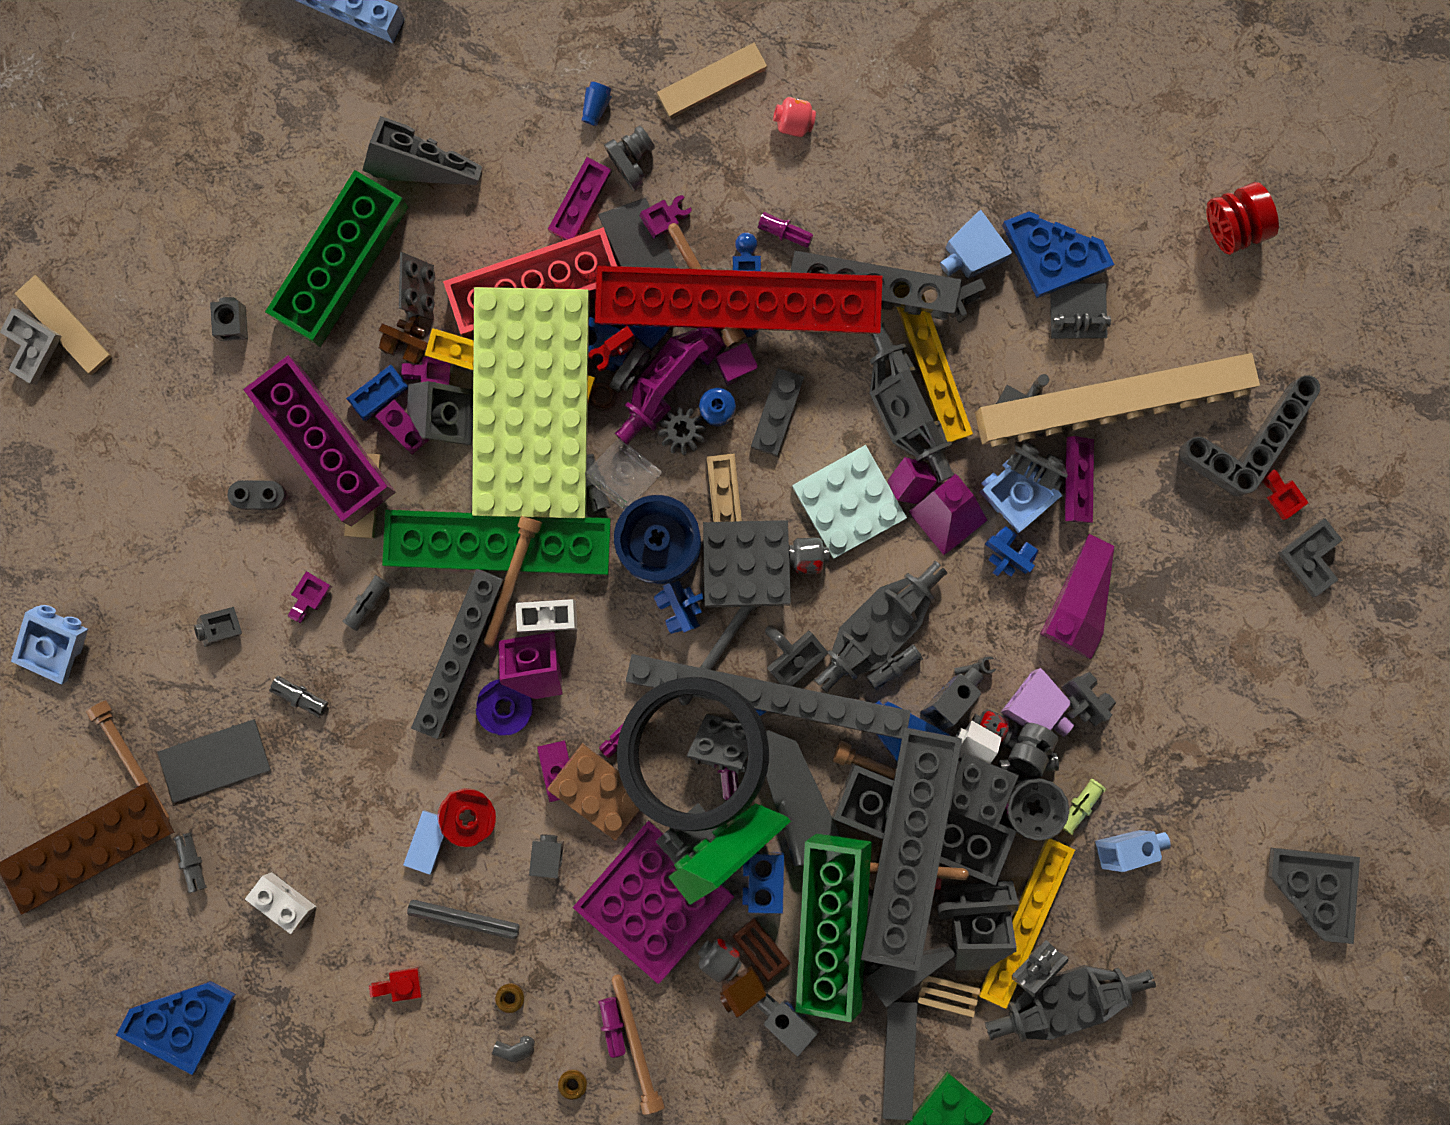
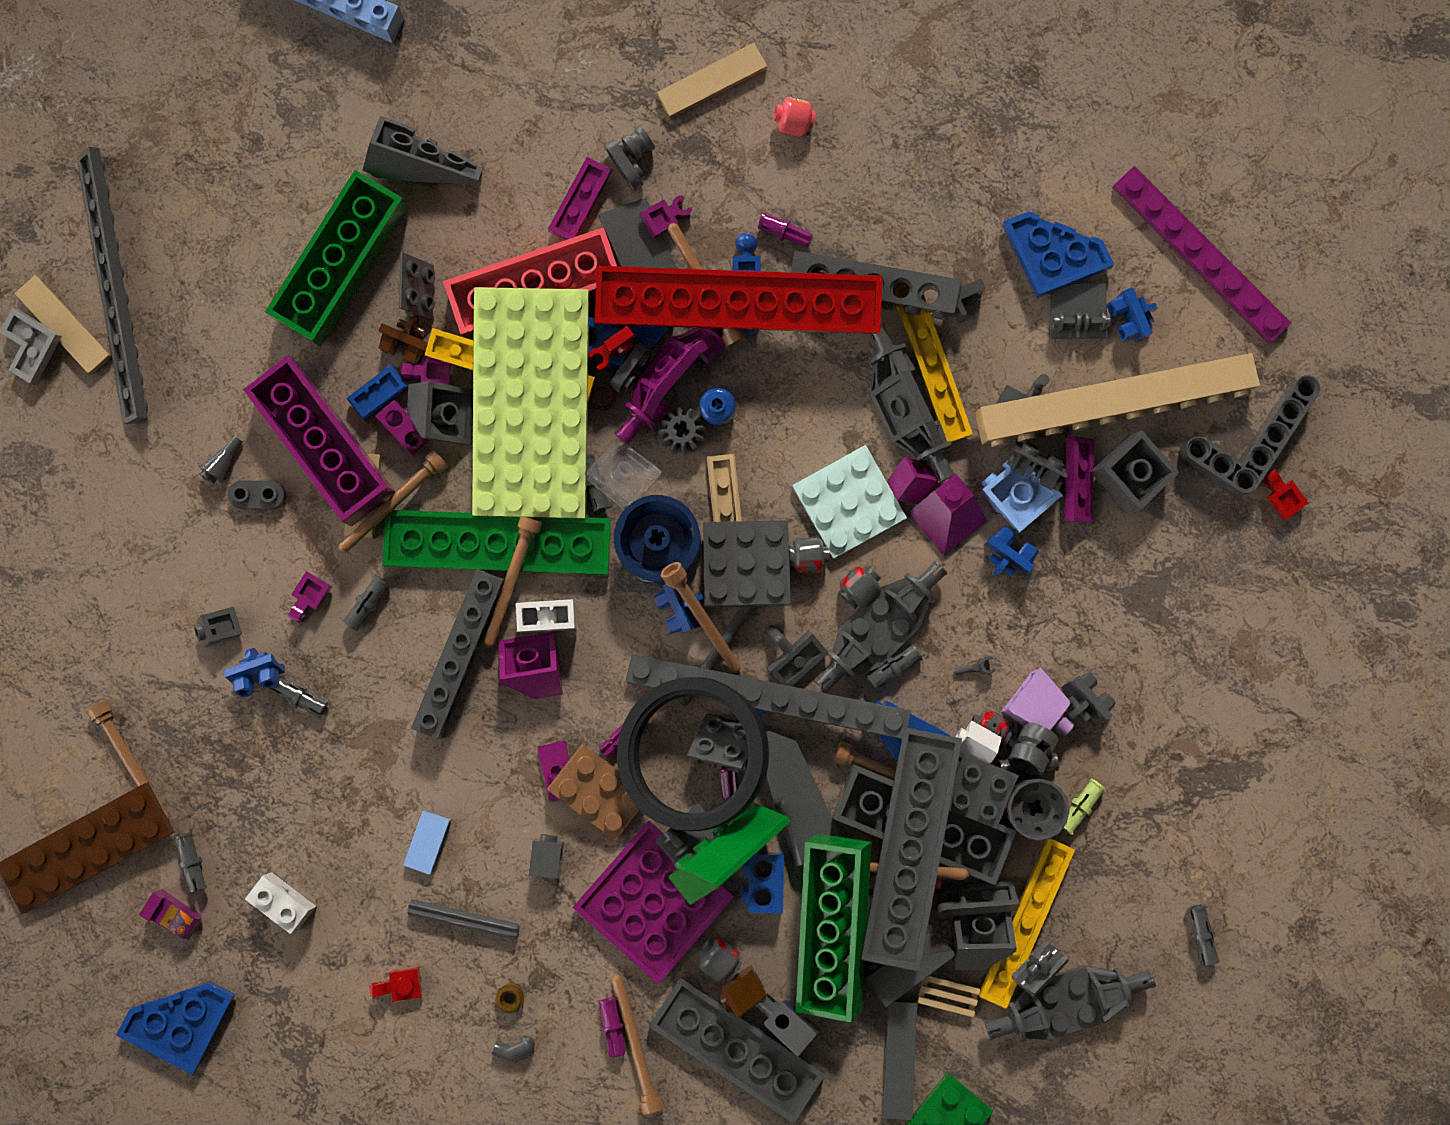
(49, 643): light blue plate -> none
(111, 284): none -> dark grey plate
(171, 914): none -> magenta leg
(213, 760): dark grey window -> none
(217, 465): none -> dark grey cone
(237, 328): dark grey brick -> none
(254, 669): none -> blue hips
(432, 465): none -> medium nougat piece
(475, 830): red plate -> none
(498, 723): dark purple plate -> none
(568, 1092): pearl gold plate -> none
(595, 102): blue cone -> none
(675, 576): none -> medium nougat piece
(736, 363): magenta panel -> none
(737, 1050): none -> dark grey plate
(746, 930): copper tile -> none
(777, 412): dark grey plate -> none
(860, 587): none -> dark grey head
(947, 706): dark grey torso -> none
(975, 248): light blue torso -> none
(1081, 606): magenta wedge -> none
(1131, 850): light blue torso -> none
(1134, 472): none -> dark grey brick
(1136, 314): none -> blue hips
(1201, 255): none -> magenta plate
(1203, 935): none -> dark grey pin
(1242, 218): red wheel -> none
(1305, 555): dark grey plate -> none
(1320, 889): dark grey plate -> none

